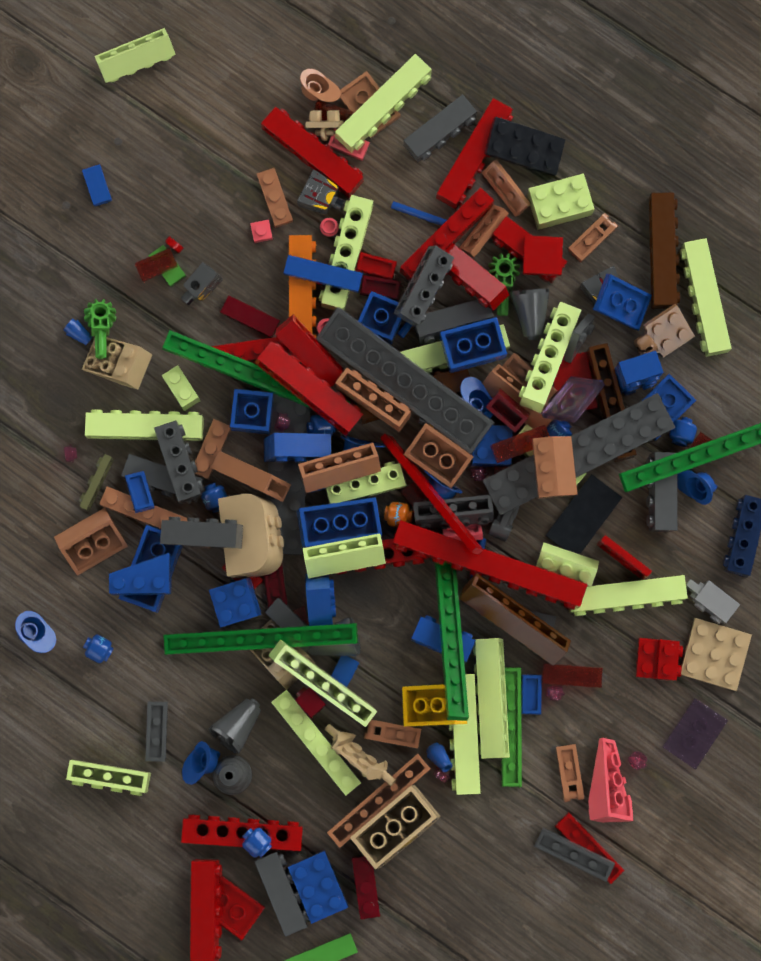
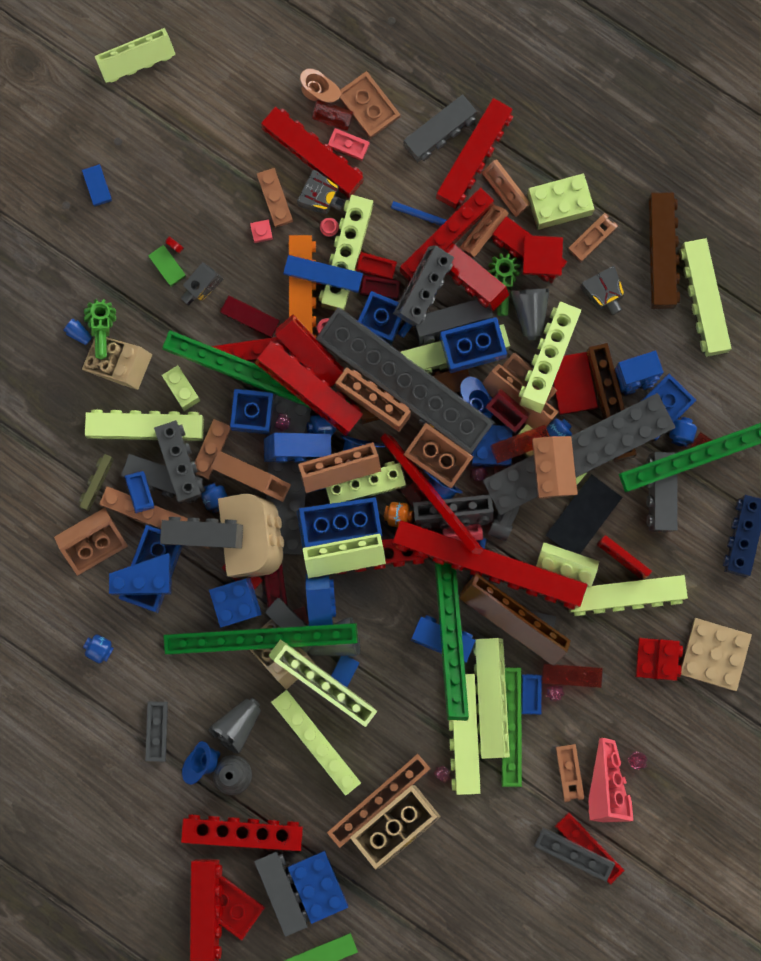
(35, 632): piece -> none
(70, 453): clear pink plate -> none
(109, 776): yellowish green brick -> none
(156, 265): clear red plate -> none
(256, 842): blue head -> none
(309, 701): dark red brick -> none
(333, 121): tan hips -> none
(353, 752): tan plate -> none
(365, 888): dark red brick -> none
(383, 103): yellowish green brick -> none
(394, 734): nougat plate -> none
(425, 706): yellow brick -> none
(439, 757): blue cone -> none
(524, 146): black plate -> none
(572, 399): tile -> none
(579, 336): dark grey wing -> none
(622, 302): blue tile -> none
(664, 333): medium nougat plate -> none
(695, 733): clear purple tile -> none
(696, 485): blue piece -> none
(712, 600): light grey hinge -> none

